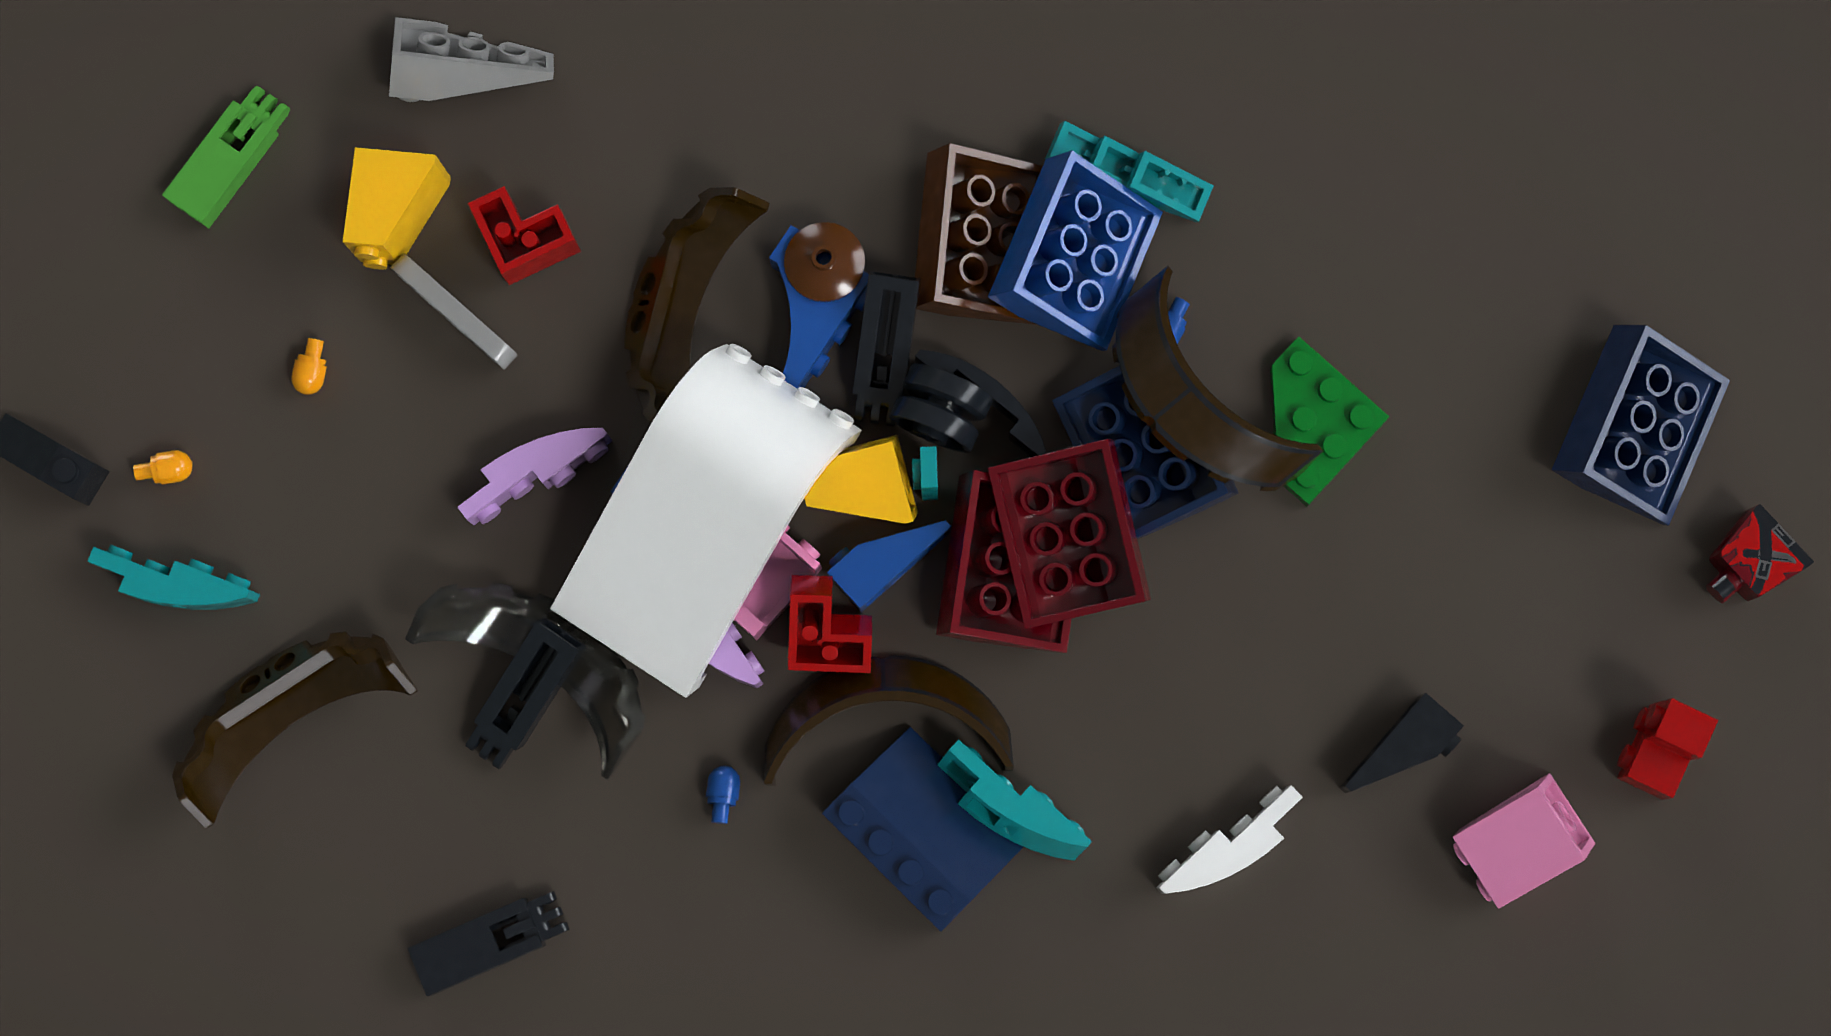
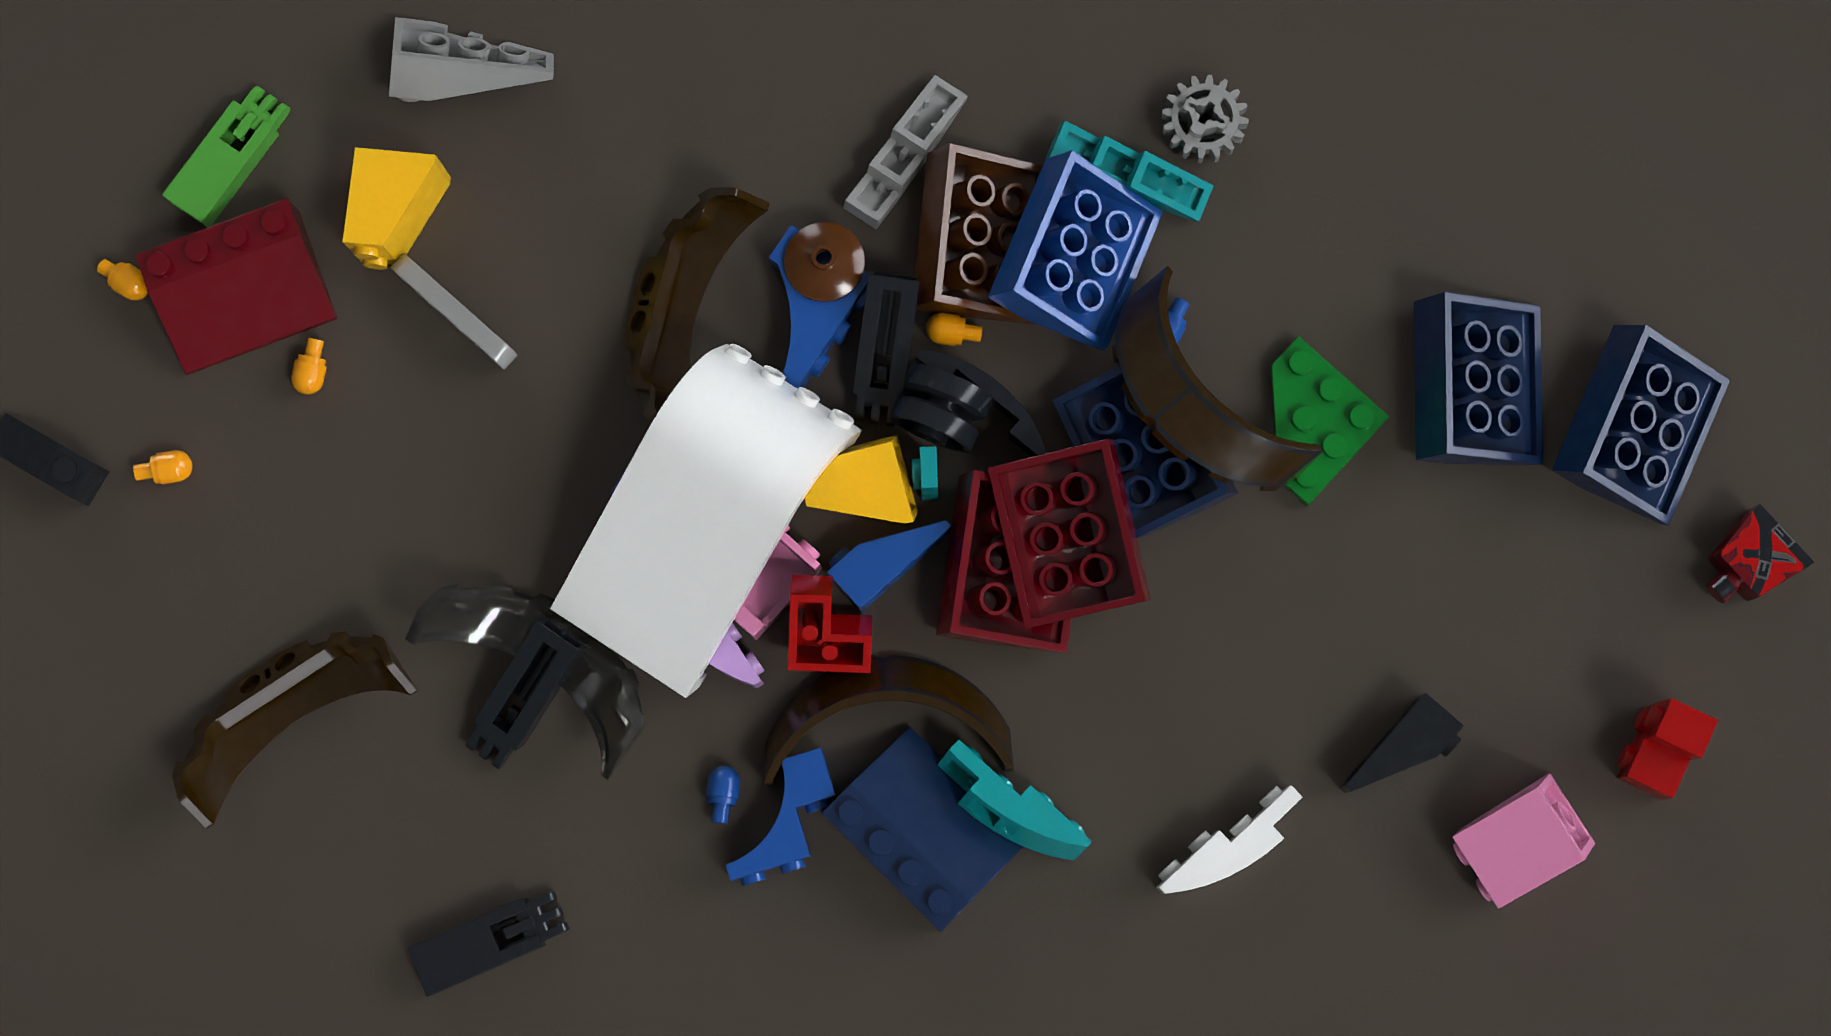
(124, 279): none -> light orange cylinder
(184, 587): teal slope -> none
(237, 286): none -> dark red slope
(519, 244): red brick -> none
(546, 458): lavender slope -> none
(805, 785): none -> blue arch
(905, 151): none -> light grey slope
(951, 329): none -> light orange cylinder
(1217, 127): none -> light grey gear
(1477, 381): none -> dark blue slope

